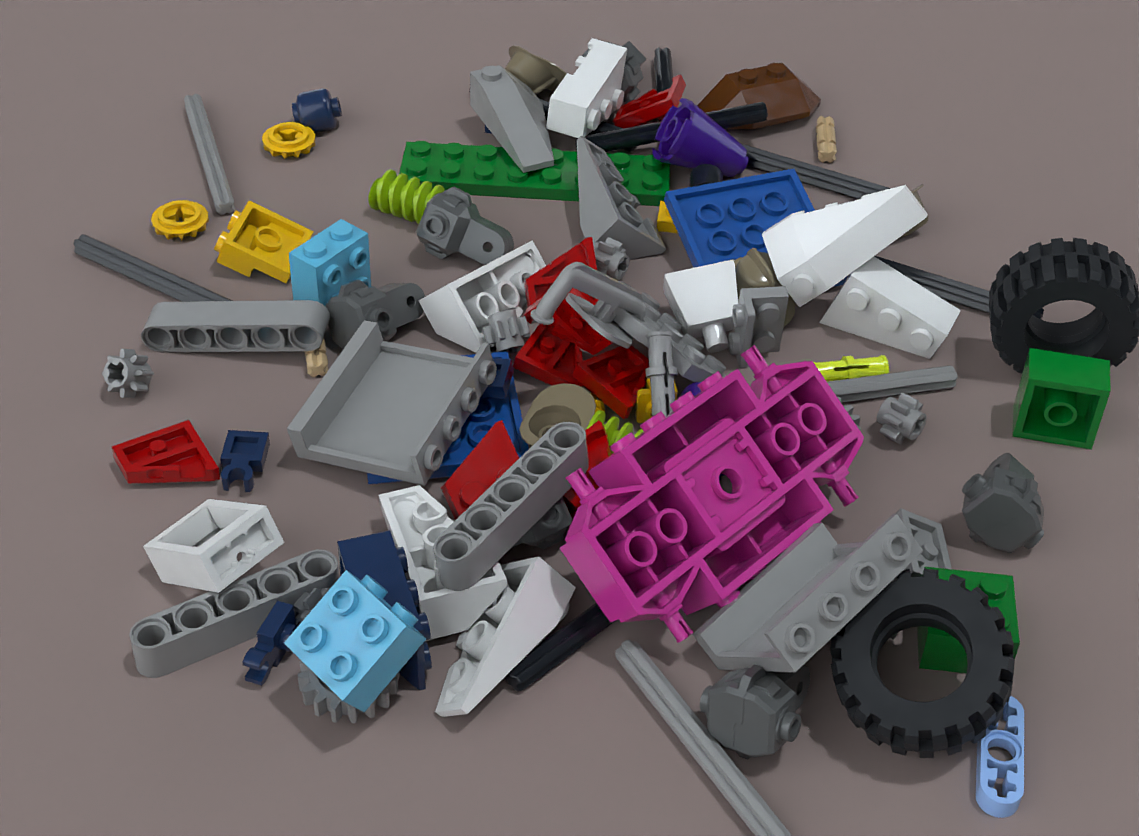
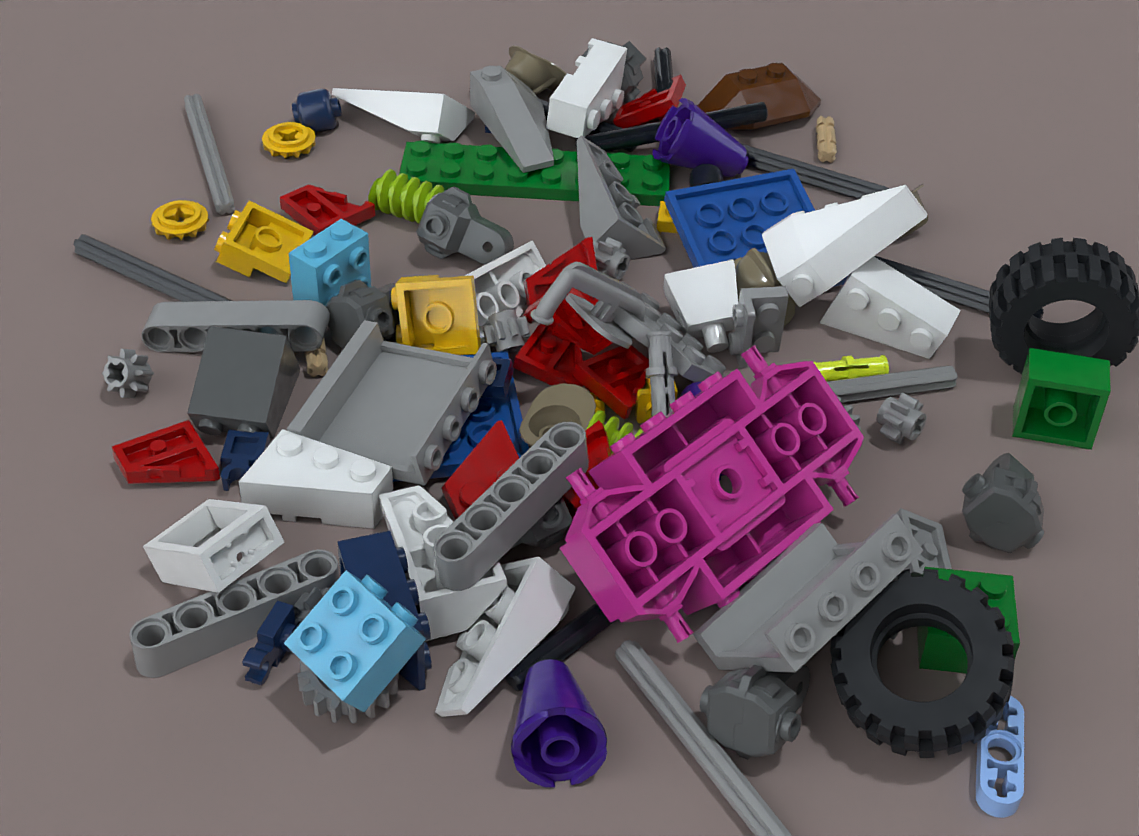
(243, 382): none -> dark grey slope
(317, 481): none -> white wedge
(320, 209): none -> red wing
(427, 115): none -> white wedge
(437, 313): none -> yellow plate
(556, 728): none -> dark purple cone

